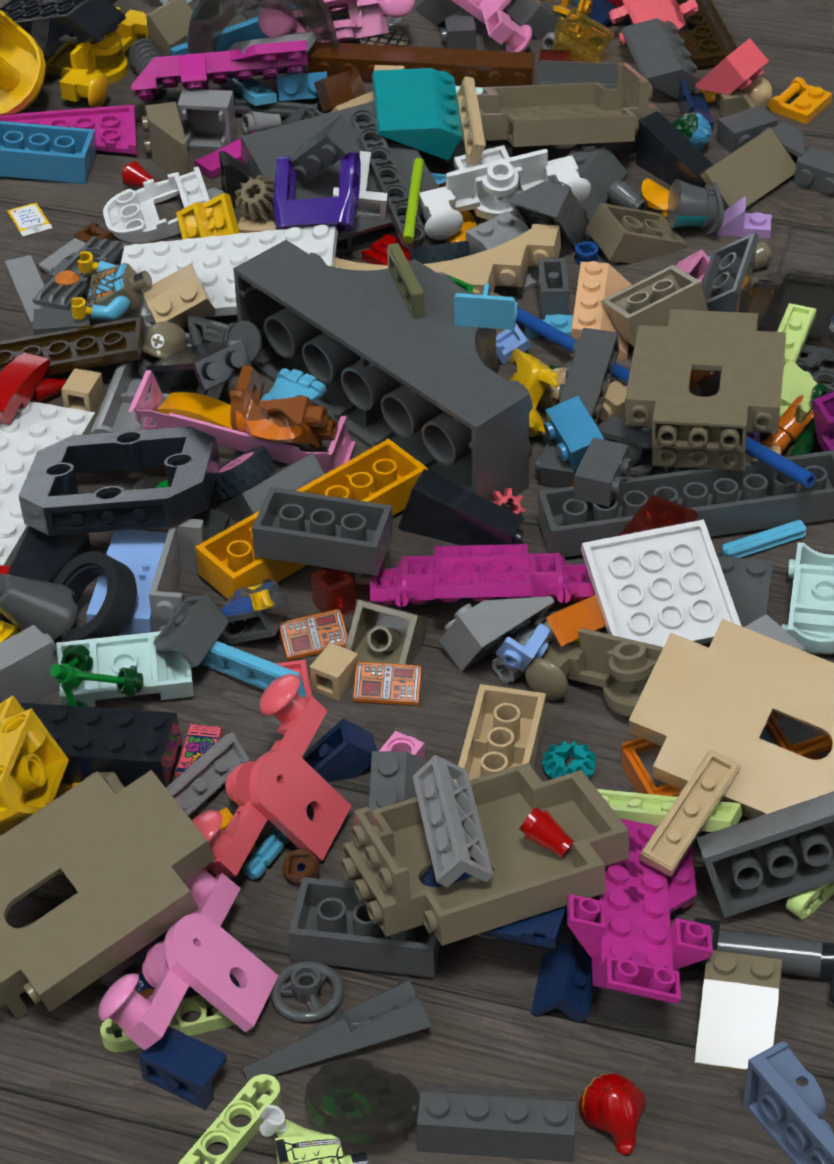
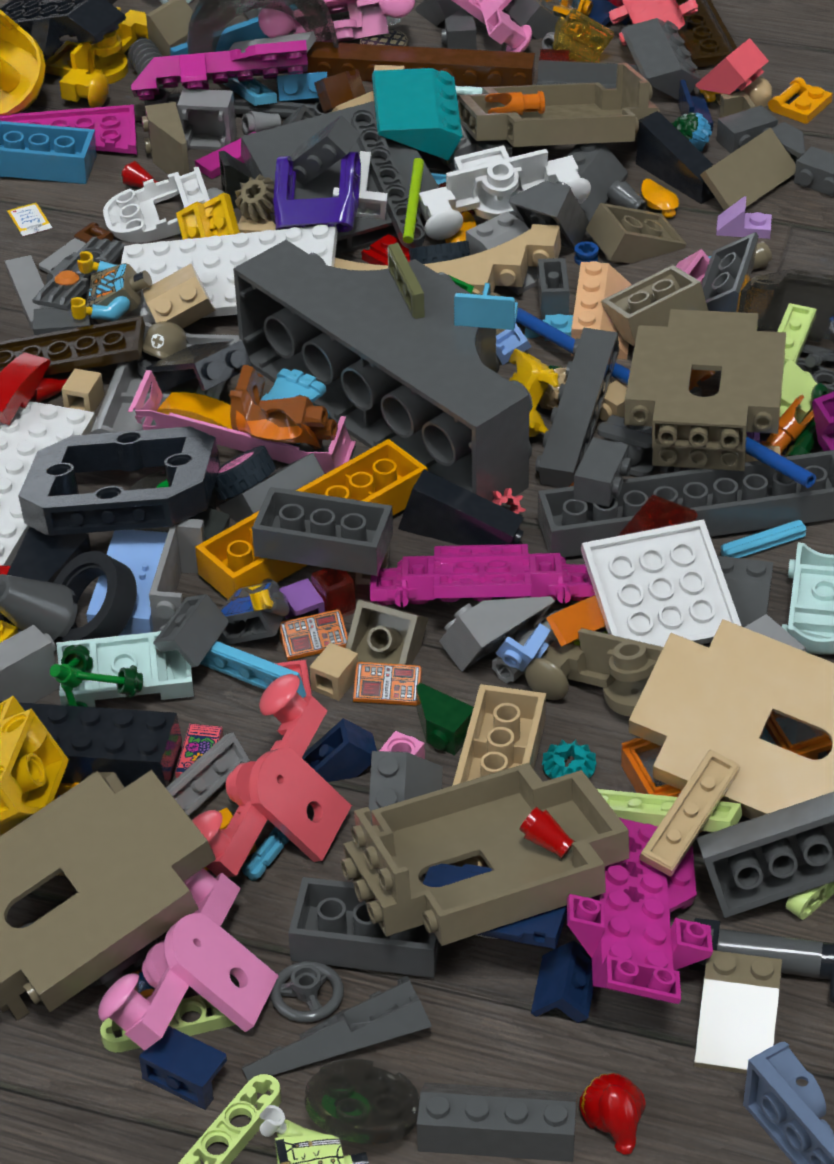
(220, 332): dark grey piece -> none
(300, 864): reddish brown tile -> none
(302, 598): none -> medium lavender panel
(442, 718): none -> dark green slope
(445, 822): light grey fence -> none
(470, 121): tan tile -> none
(517, 102): none -> orange piece
(572, 430): dark azure brick -> none
(695, 206): dark grey hat -> none

